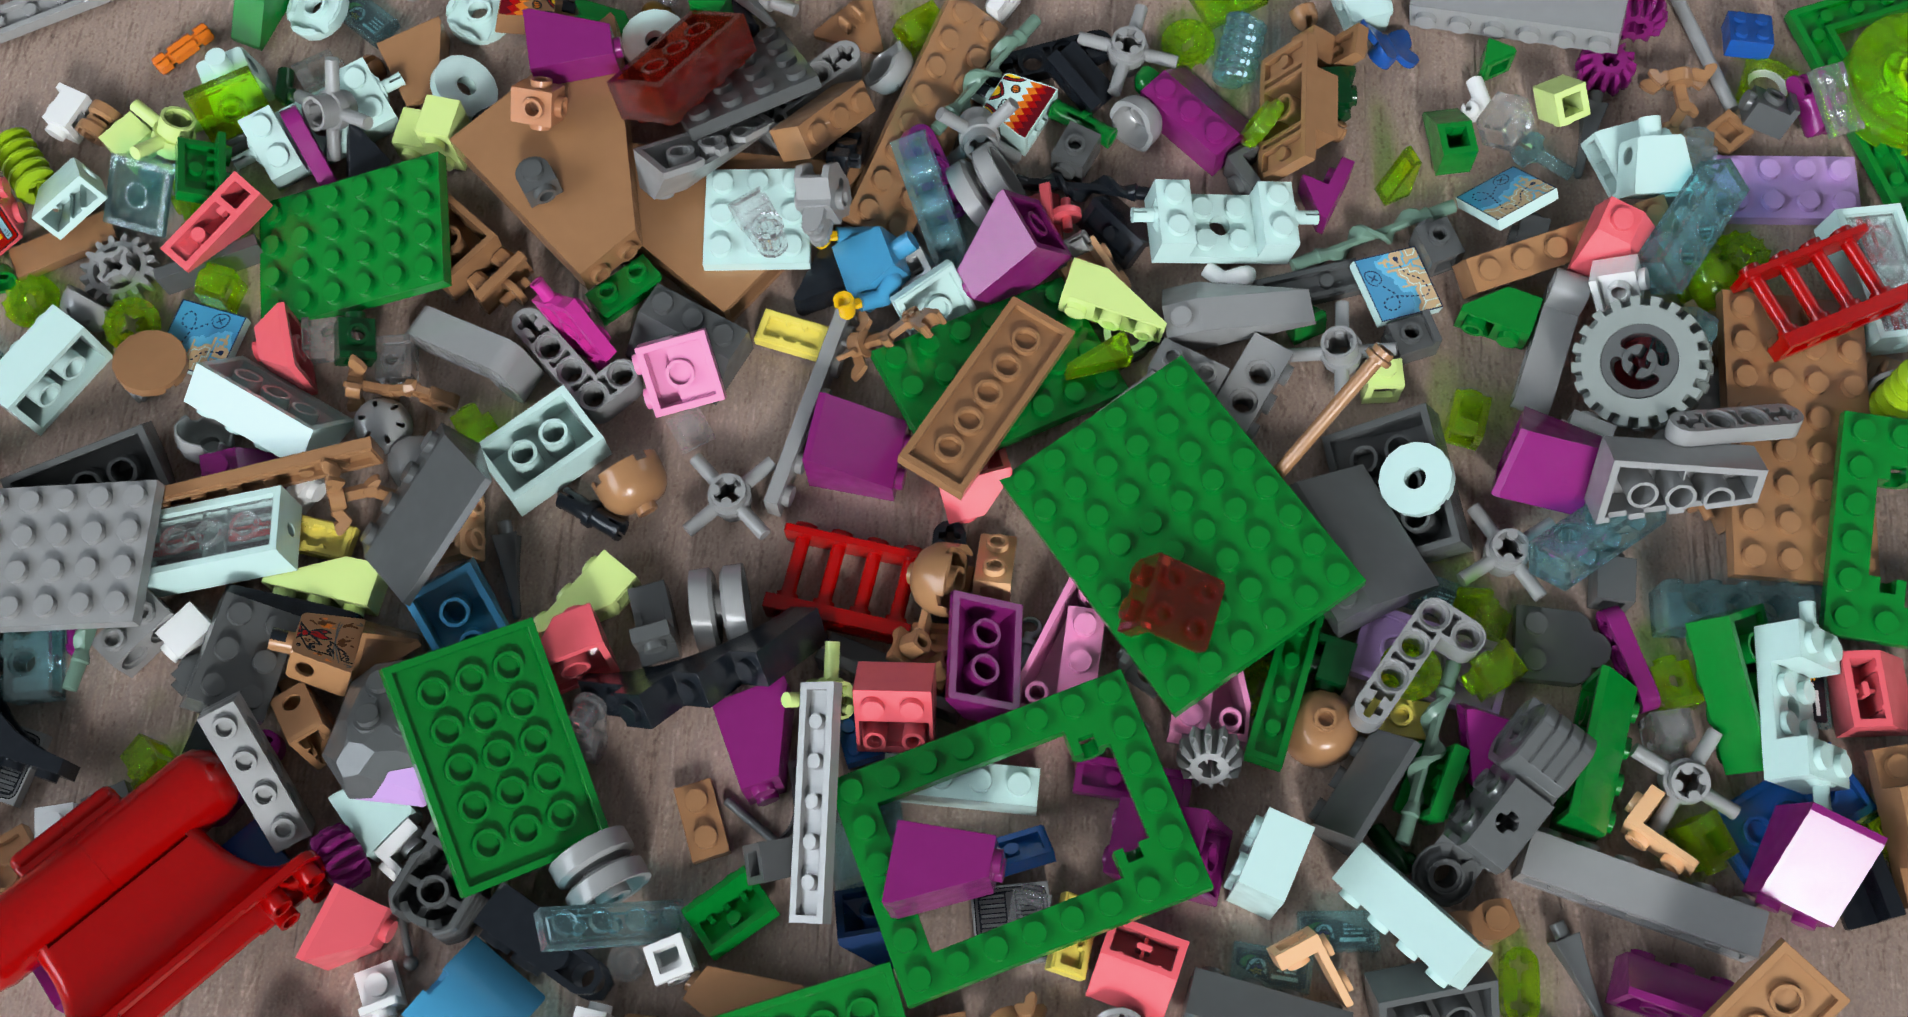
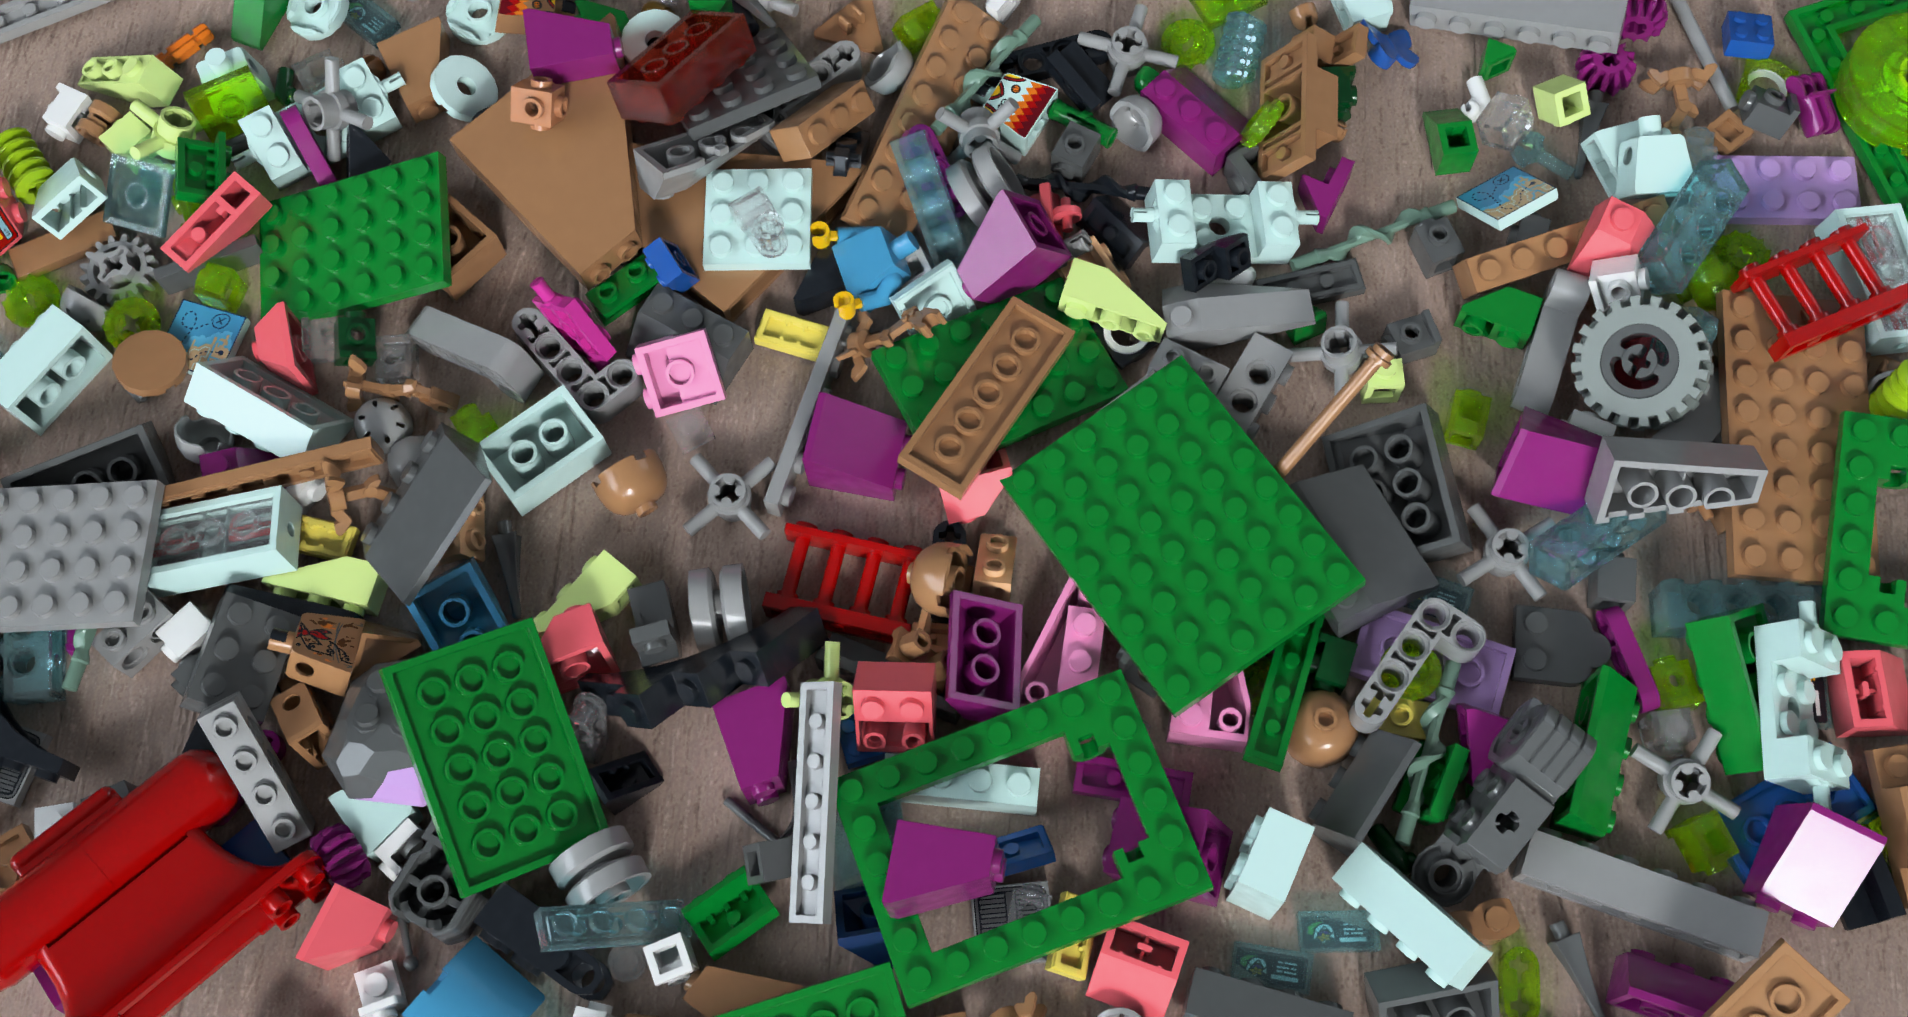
(131, 79): none -> yellowish green slope
(145, 757): clear neon green brick -> none
(430, 129): yellowish green brick -> none
(505, 284): medium nougat hips -> none
(537, 180): dark grey plate -> none
(592, 514): black pin -> none
(625, 780): none -> black slope
(670, 265): none -> blue piece
(702, 821): medium nougat plate -> none
(821, 200): light grey hinge -> none
(1027, 641): light aqua hand -> none
(1106, 356): clear neon green piece -> none
(1171, 602): clear red bracket -> none
(1210, 756): light grey gear -> none
(1215, 260): none -> black slope
(1294, 953): light nougat bracket -> none
(1395, 285): tile -> none
(1399, 178): clear neon green piece -> none
(1402, 464): light aqua tile -> none
(1484, 609): clear neon green brick -> none
(1493, 671): clear neon green brick -> none
(1644, 838): light nougat bracket -> none
(1733, 425): light grey beam -> none
(1834, 100): clear plate -> none

